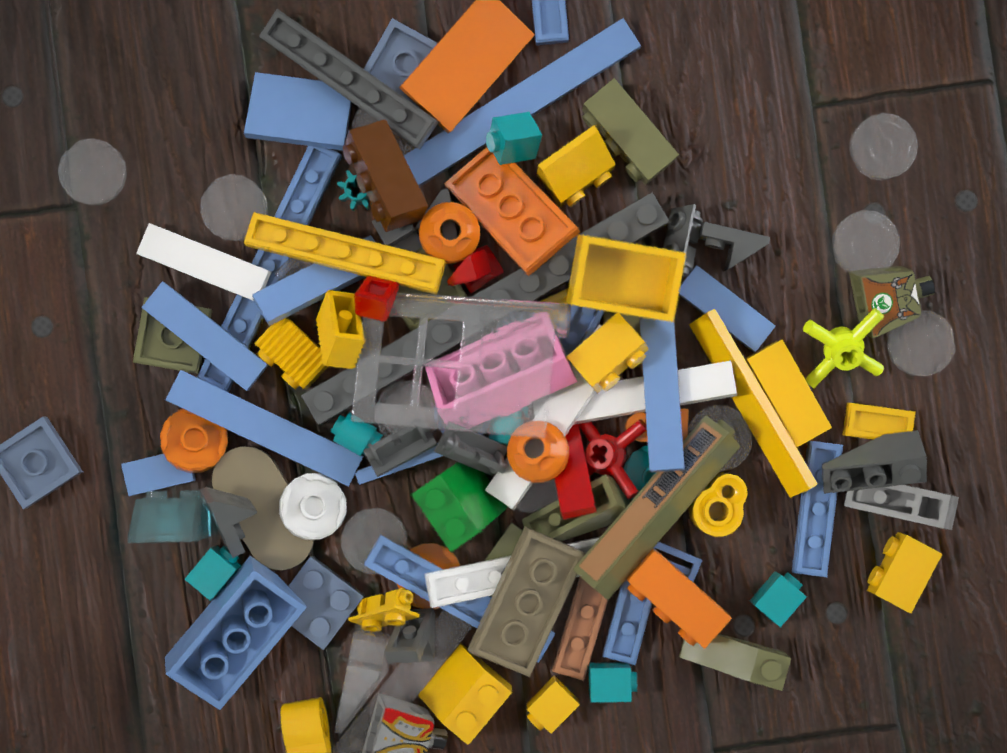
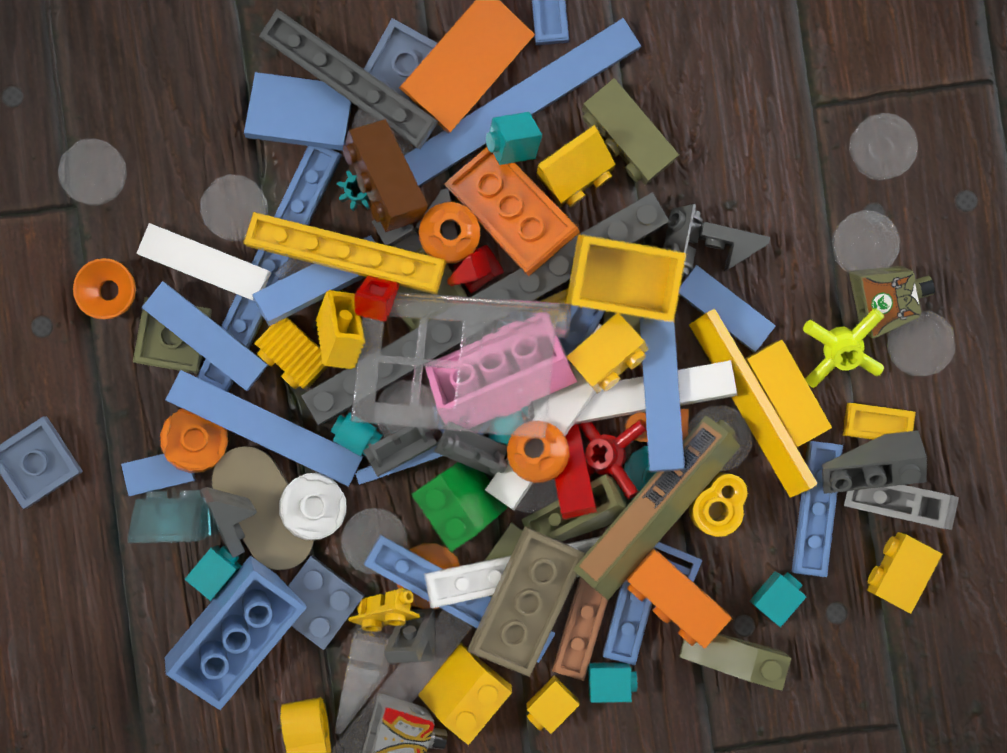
(88, 288): none -> orange piece

